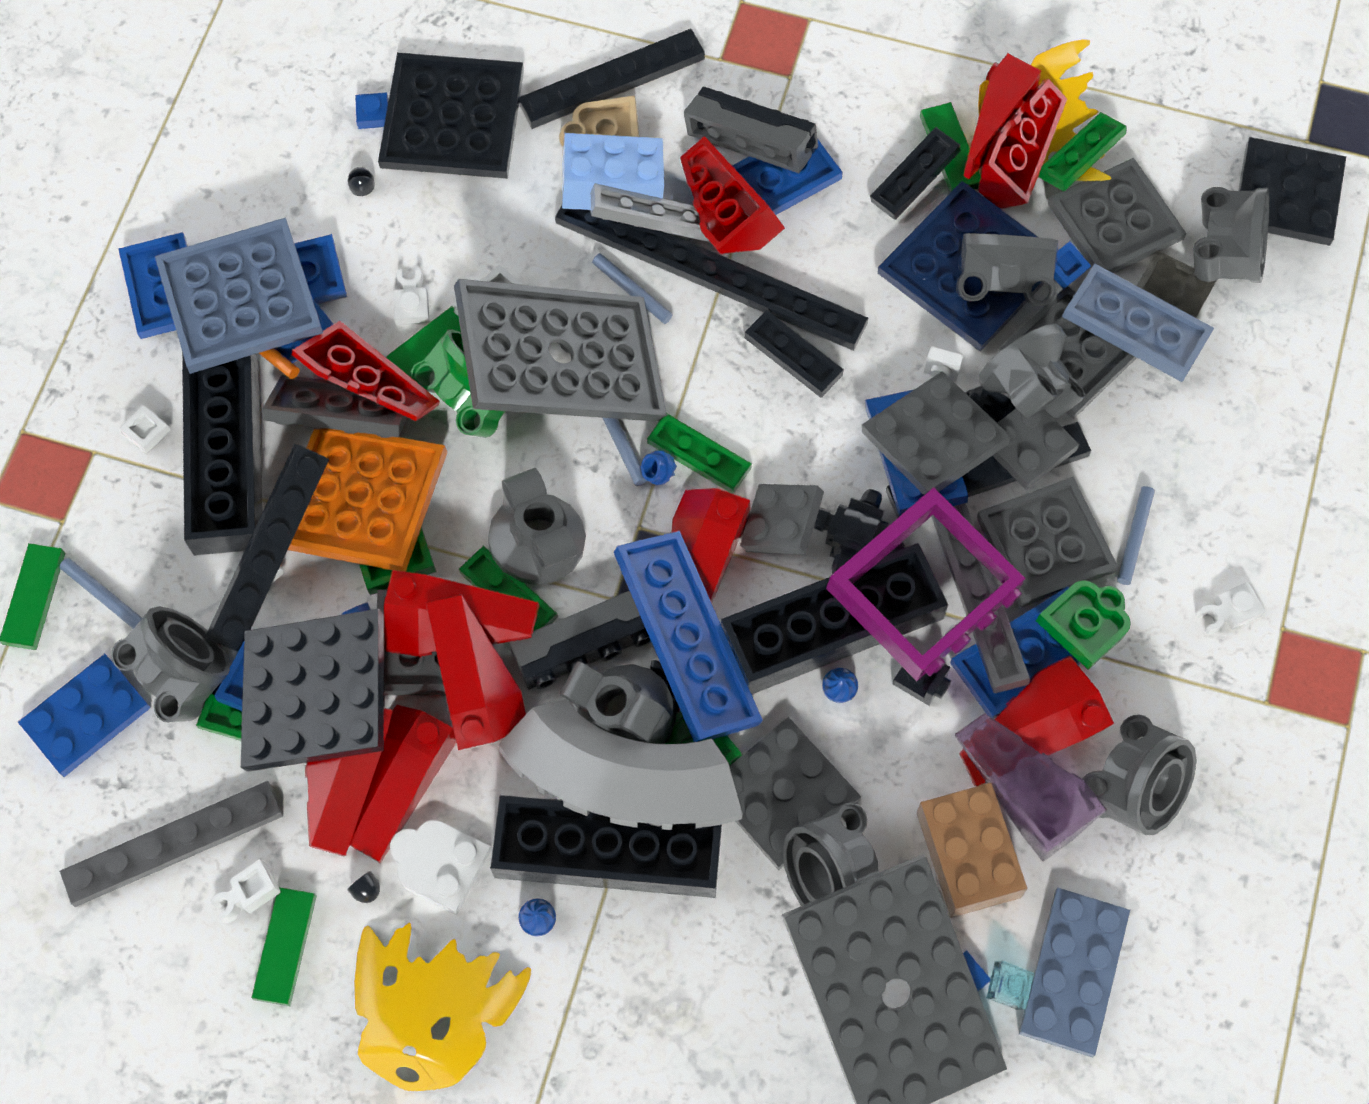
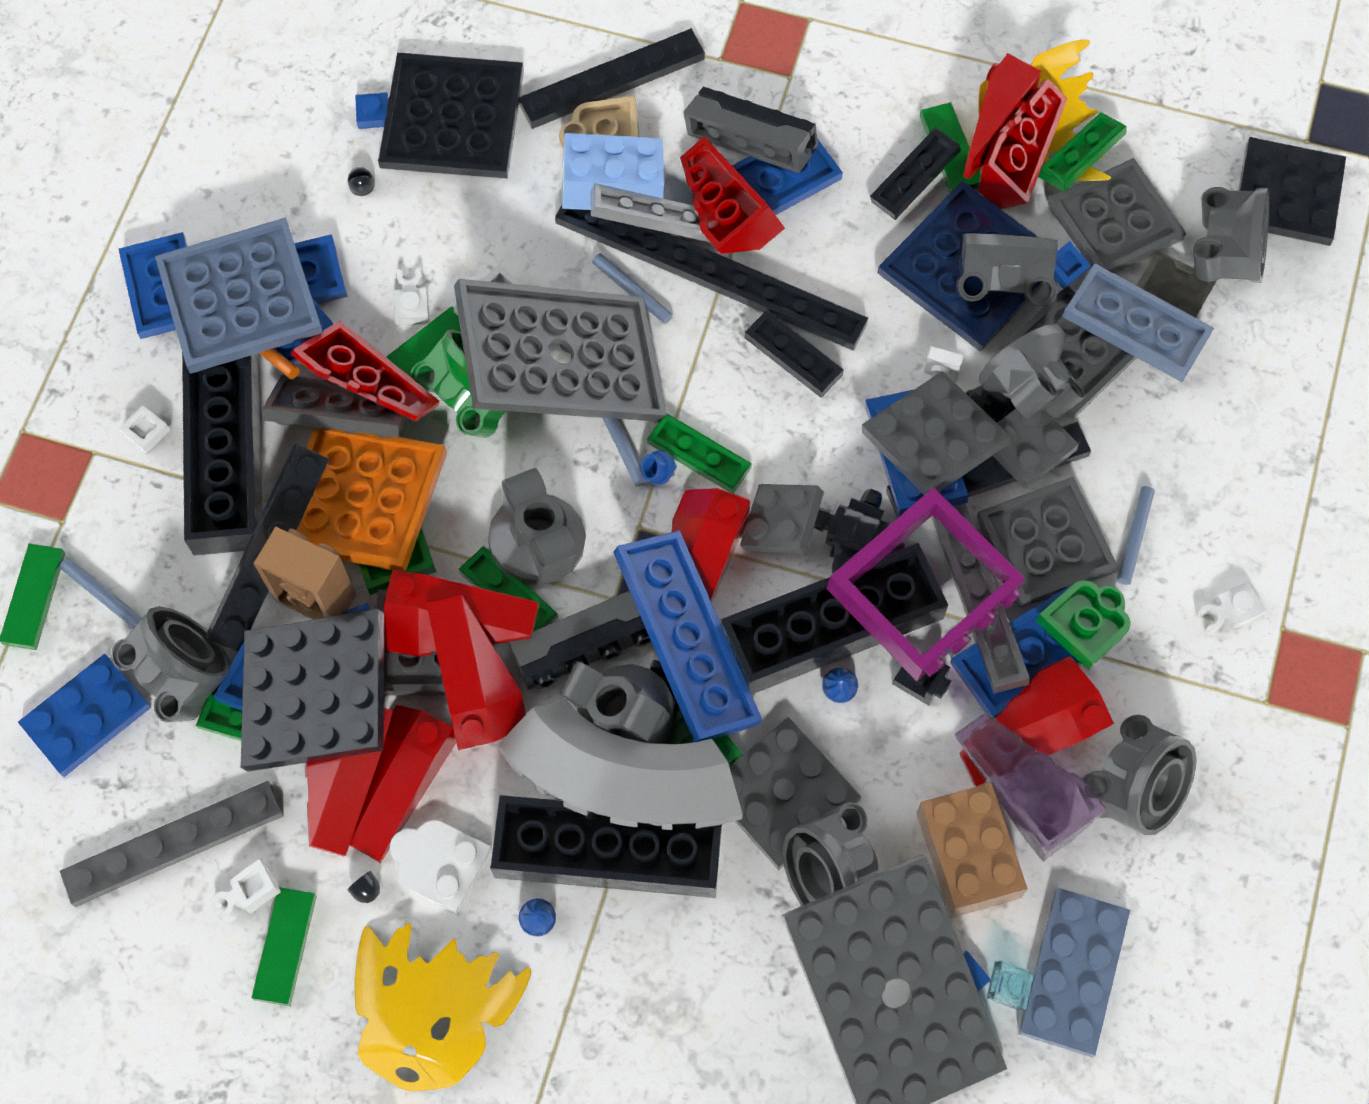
(305, 575): none -> medium nougat brick

